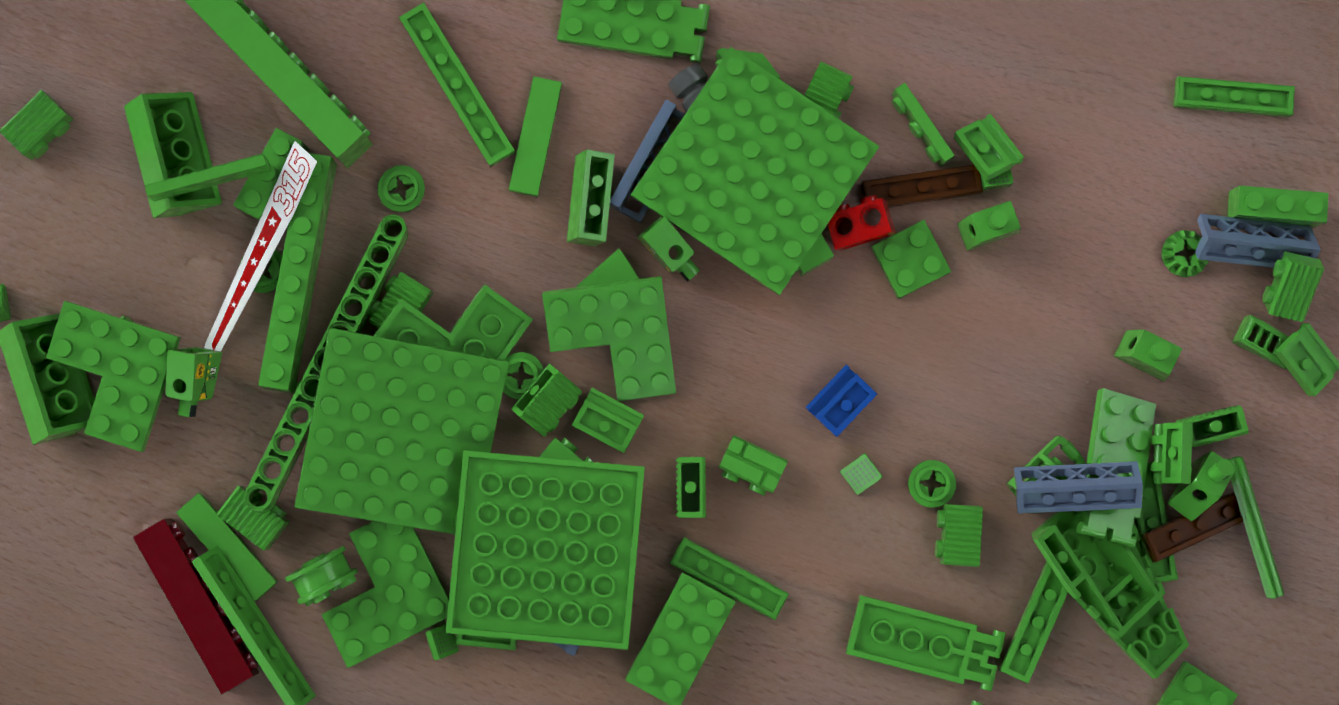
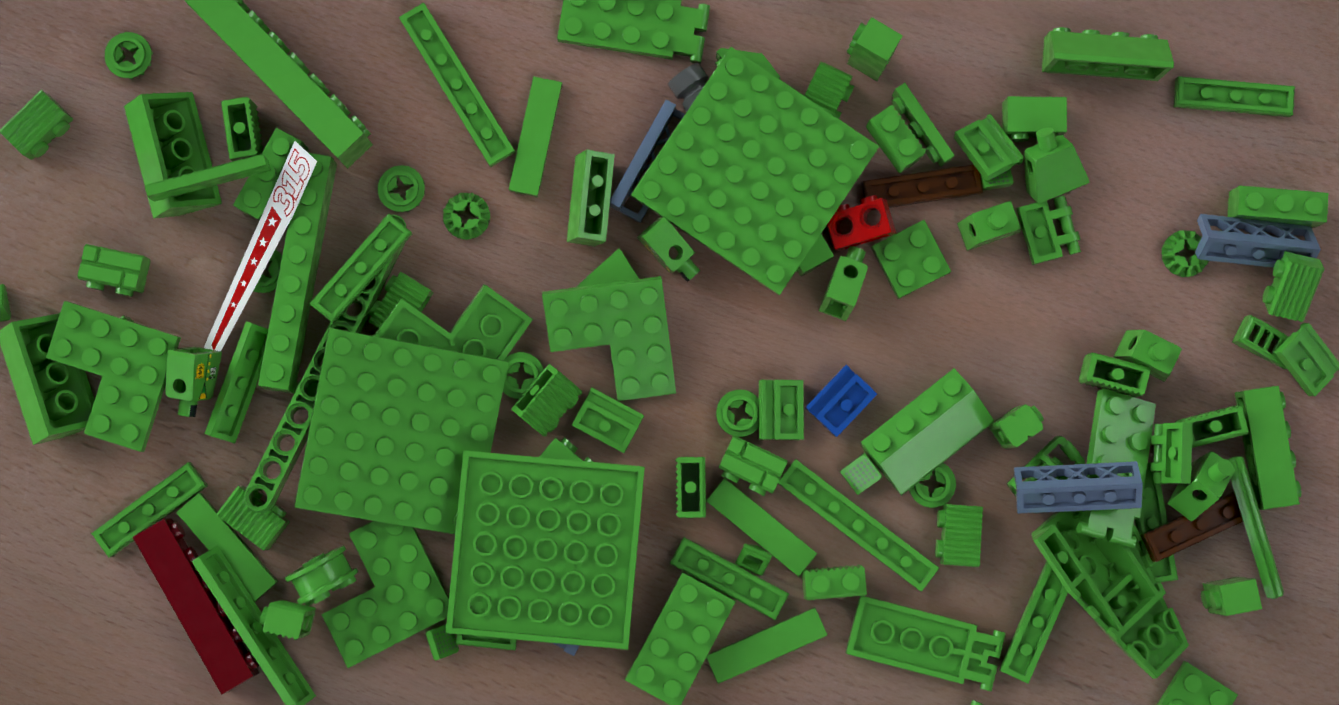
(114, 269): none -> bright green brick
(115, 54): none -> bright green gear
(149, 509): none -> bright green tile
(238, 384): none -> bright green plate
(242, 128): none -> bright green brick
(287, 619): none -> bright green brick
(361, 268): none -> bright green tile
(473, 227): none -> bright green gear
(726, 418): none -> bright green gear
(753, 558): none -> bright green slope
(761, 527): none -> bright green tile
(766, 645): none -> bright green tile
(781, 410): none -> bright green plate
(834, 582): none -> bright green brick
(845, 284): none -> bright green torso
(858, 525): none -> bright green plate
(872, 48): none -> bright green brick
(895, 139): none -> bright green brick
(927, 431): none -> bright green slope
(1017, 426): none -> bright green brick
(1027, 115): none -> bright green brick
(1040, 231): none -> bright green plate
(1052, 167): none -> bright green torso
(1106, 55): none -> bright green slope
(1114, 374): none -> bright green brick
(1231, 596): none -> bright green brick
(1268, 448): none -> bright green brick

